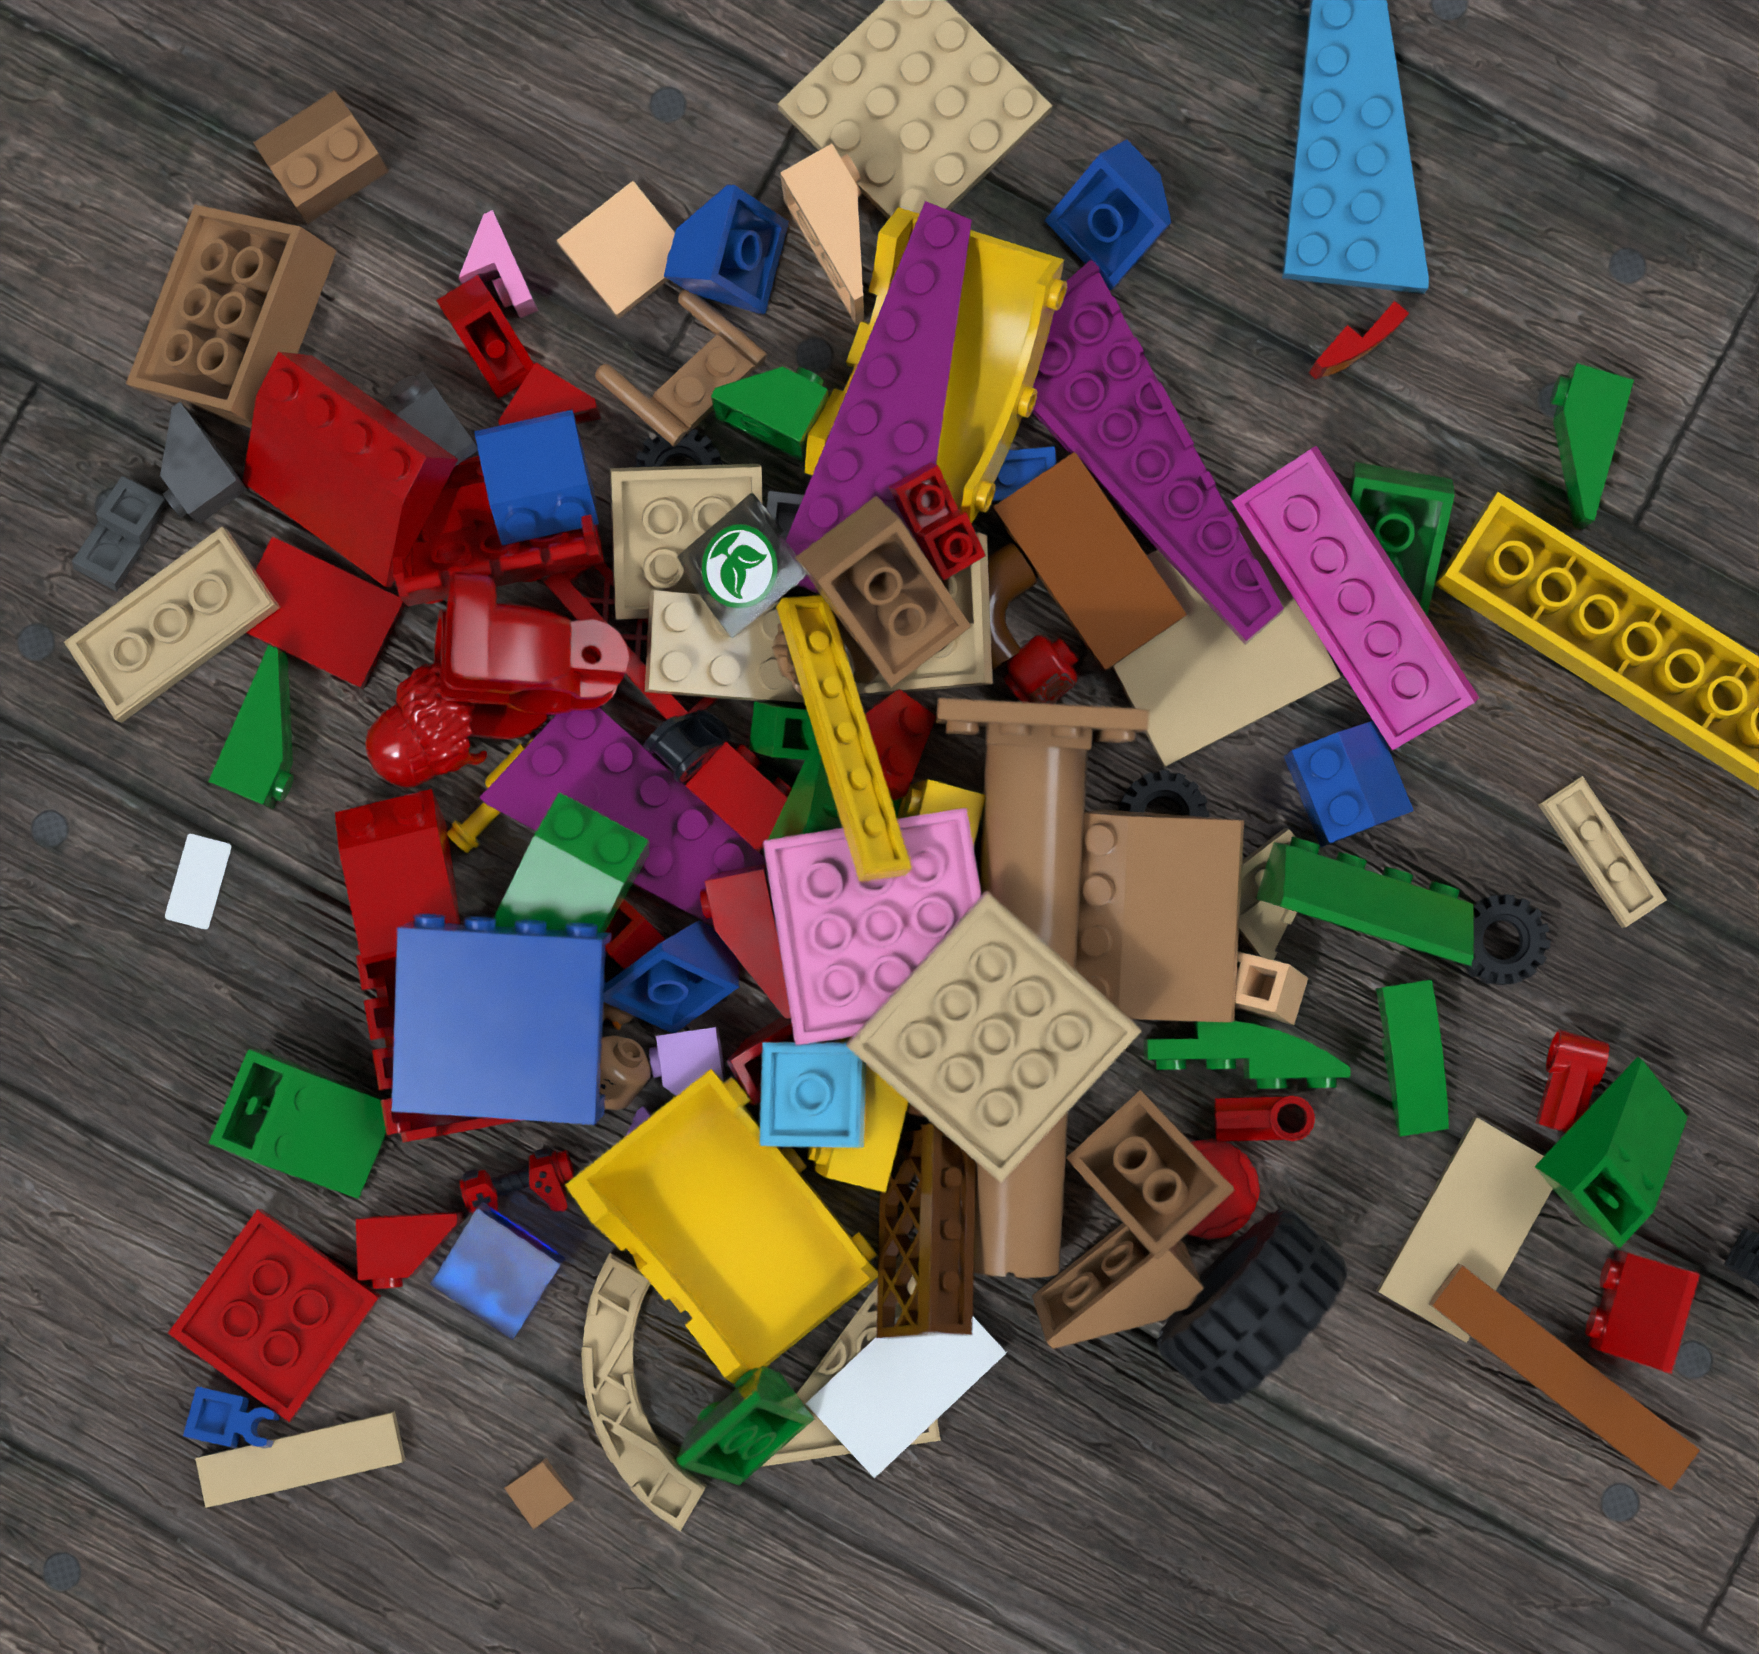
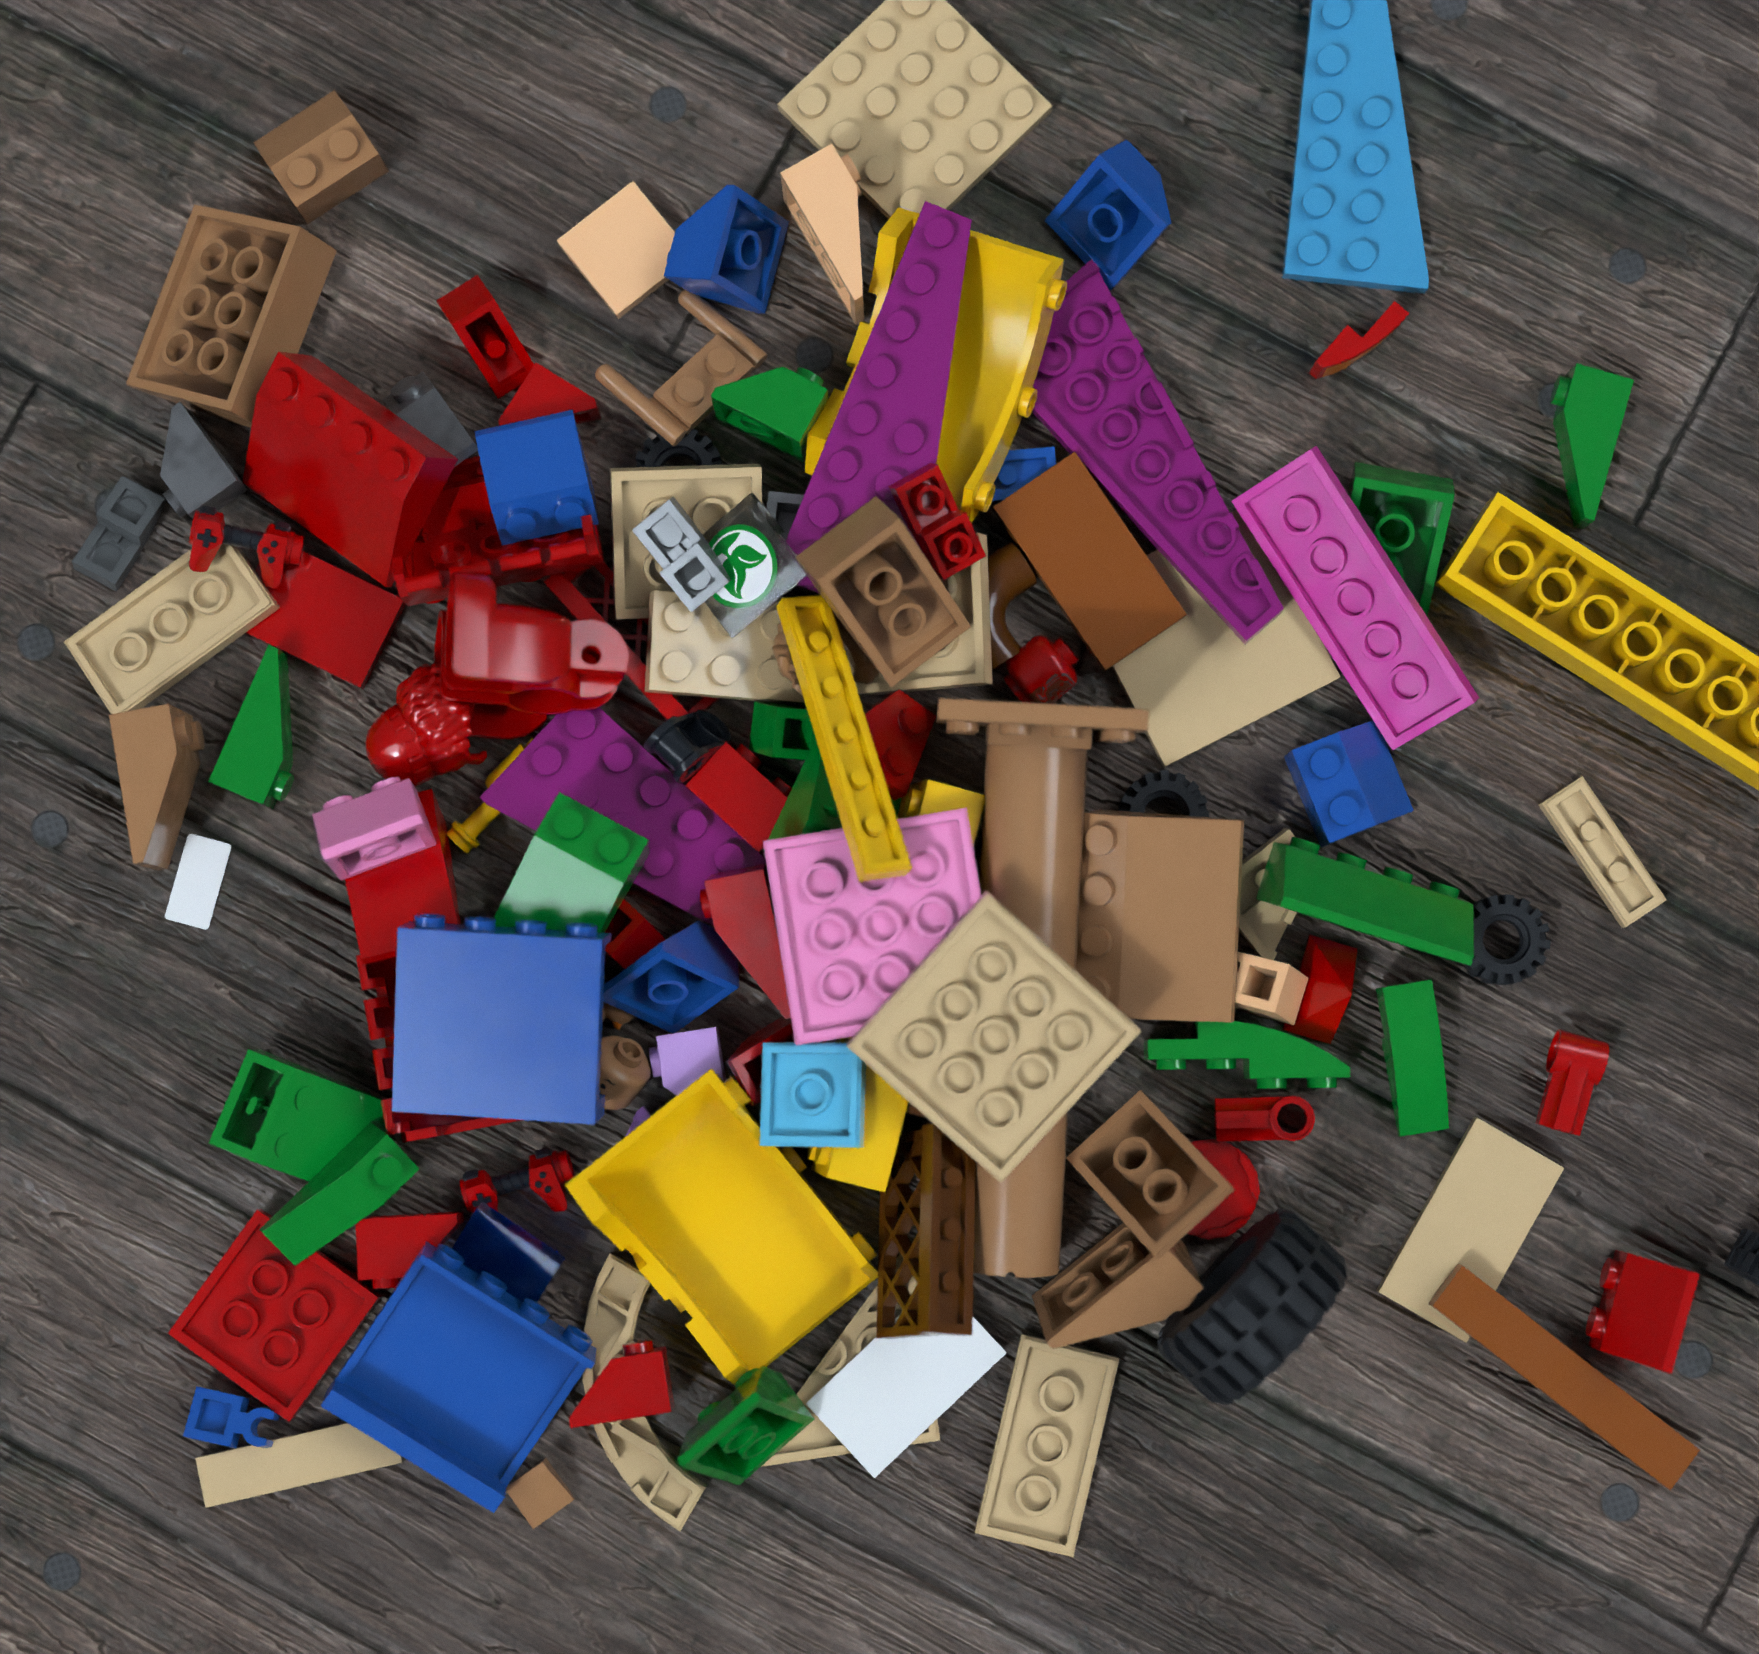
(156, 773): none -> medium nougat slope
(274, 546): none -> red piece
(340, 1194): none -> green slope
(372, 828): none -> bright pink slope
(459, 1375): none -> blue panel
(492, 258): bright pink slope -> none
(628, 1387): none -> red slope
(683, 553): none -> slope
(1046, 1445): none -> tan tile
(1328, 989): none -> red slope
(1617, 1155): green slope -> none

